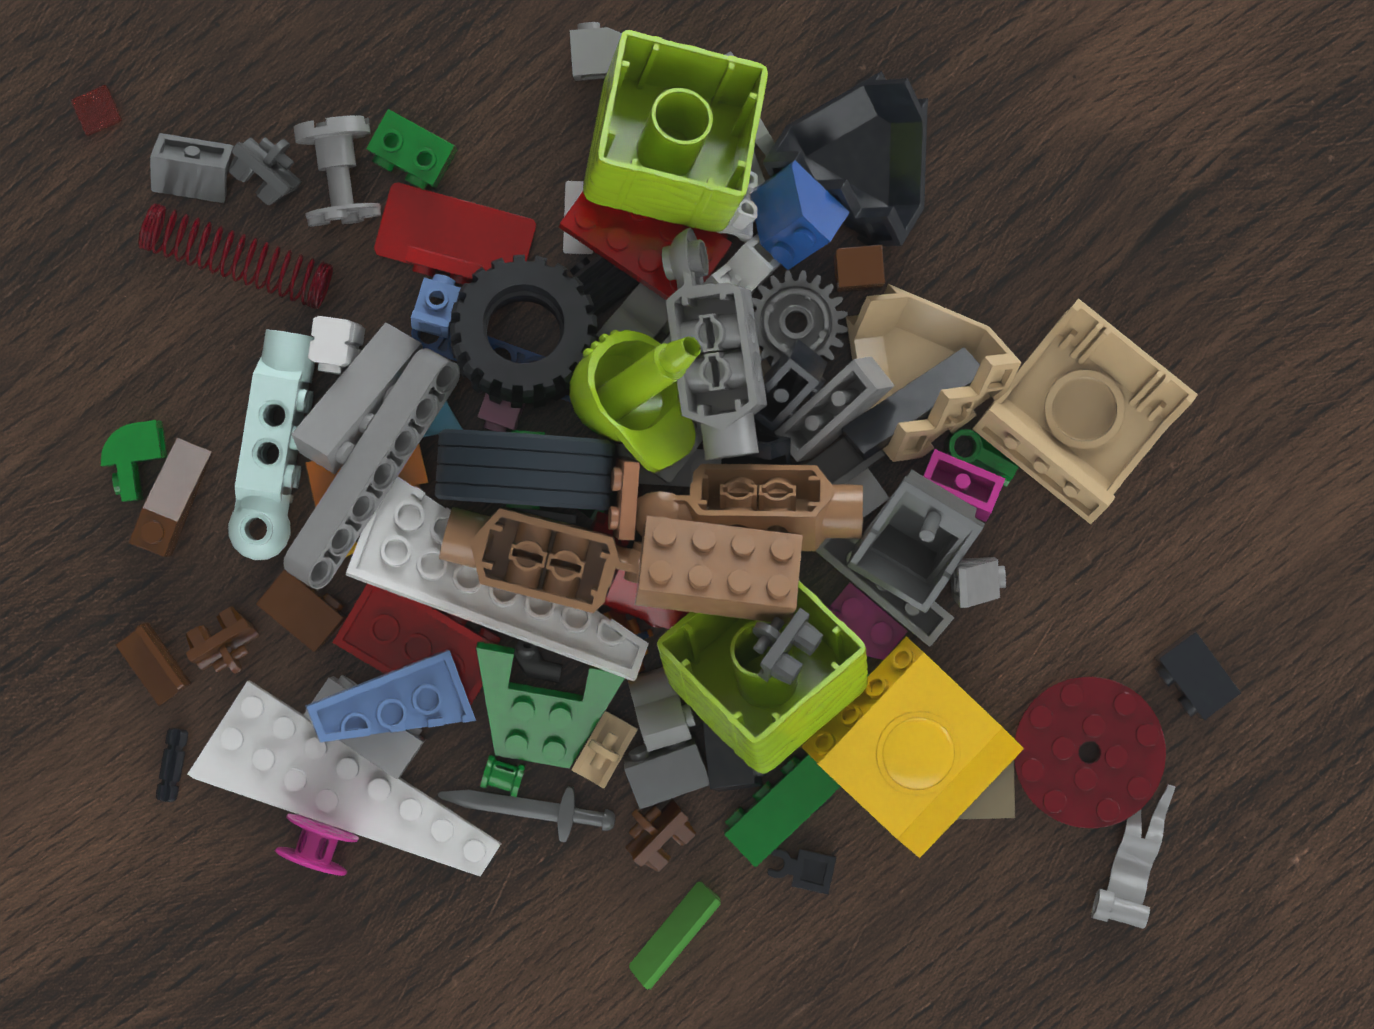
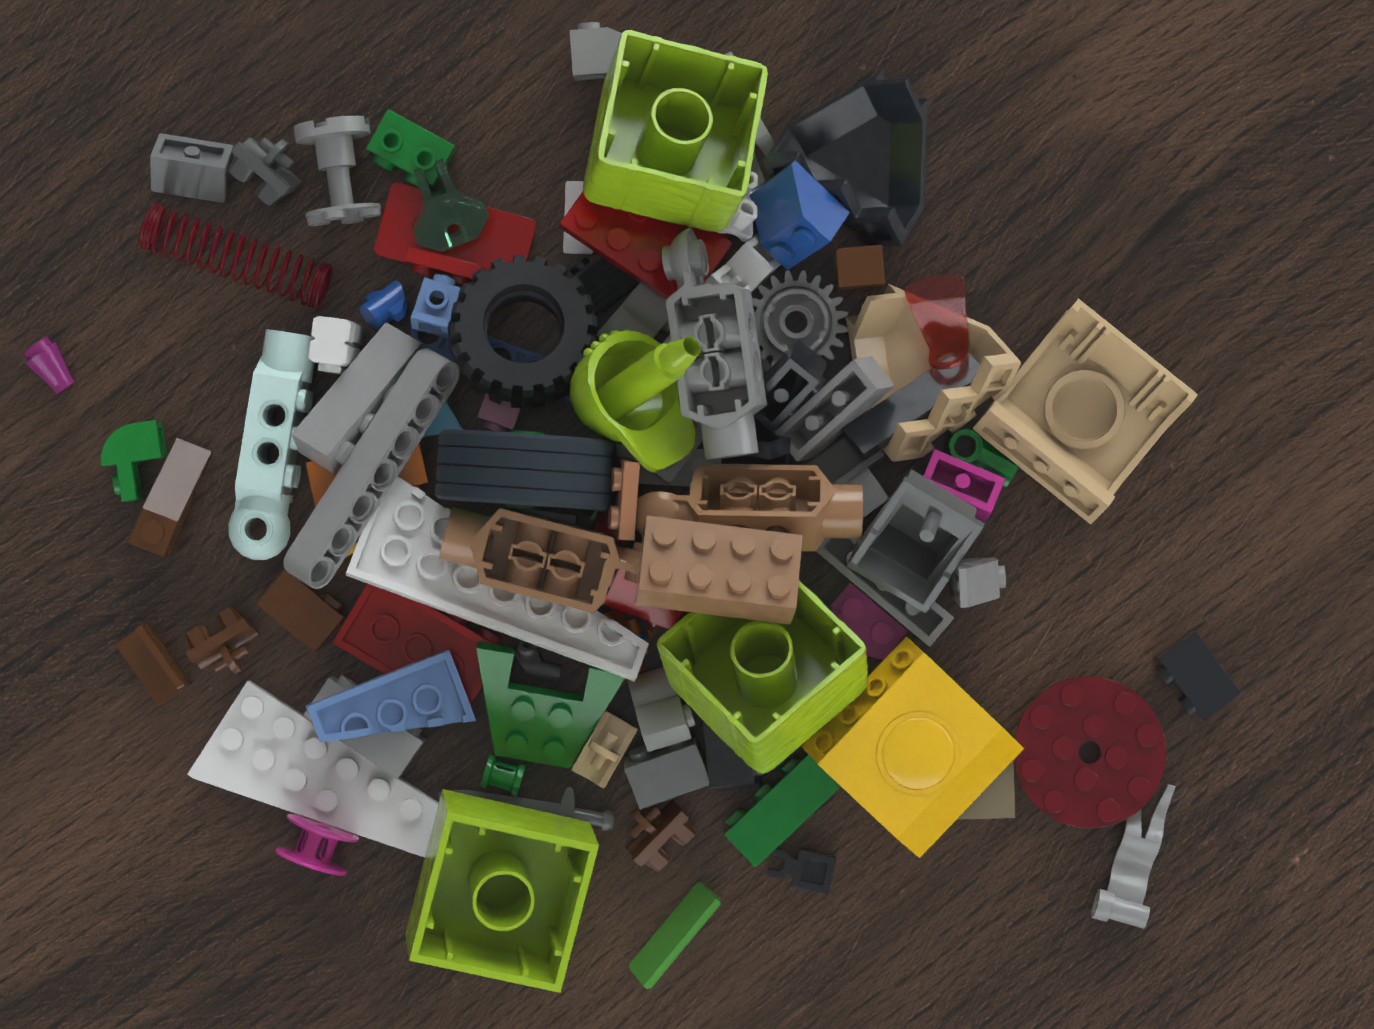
(48, 364): none -> magenta cone
(96, 110): clear red tile -> none
(172, 764): black axle -> none
(385, 306): none -> blue piece
(447, 208): none -> clear green hinge
(501, 891): none -> lime brick
(778, 661): dark grey hips -> none
(942, 317): none -> clear red piece

